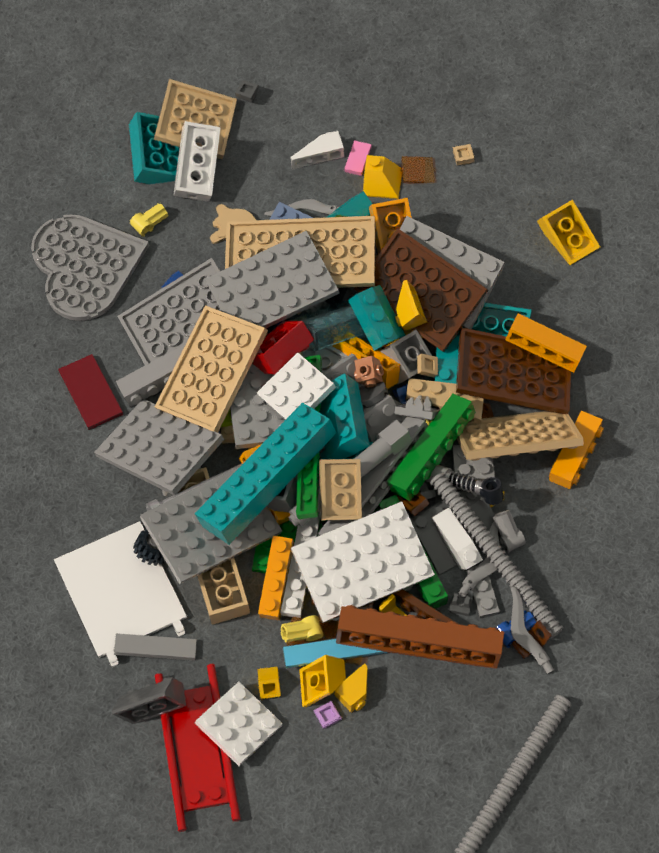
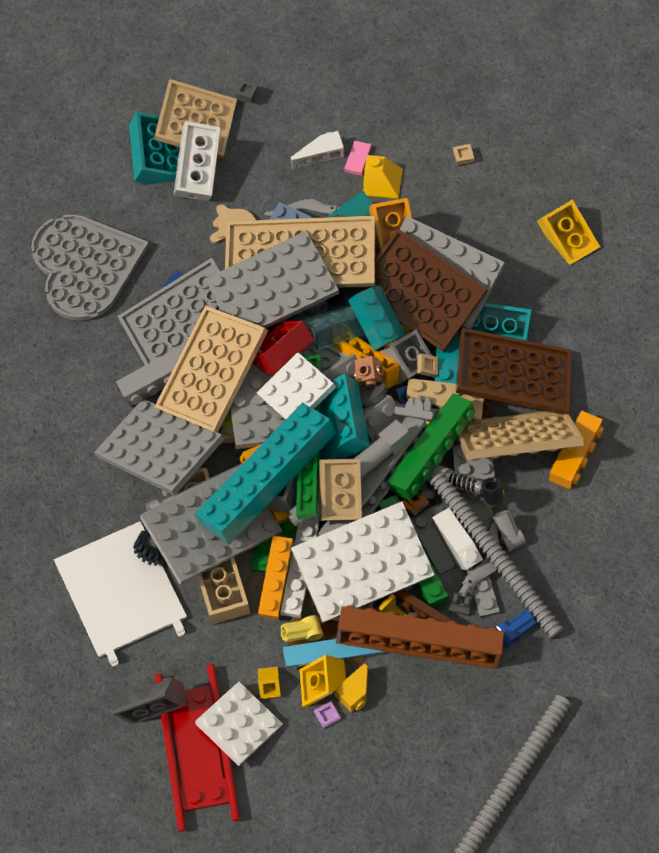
(90, 392): dark red tile -> none
(145, 222): light yellow piece -> none
(155, 647): light grey tile -> none
(409, 308): yellow slope -> none
(417, 169): clear orange piece -> none
(522, 636): light grey piece -> none
(534, 633): reddish brown bracket -> none
(545, 343): light orange brick -> none

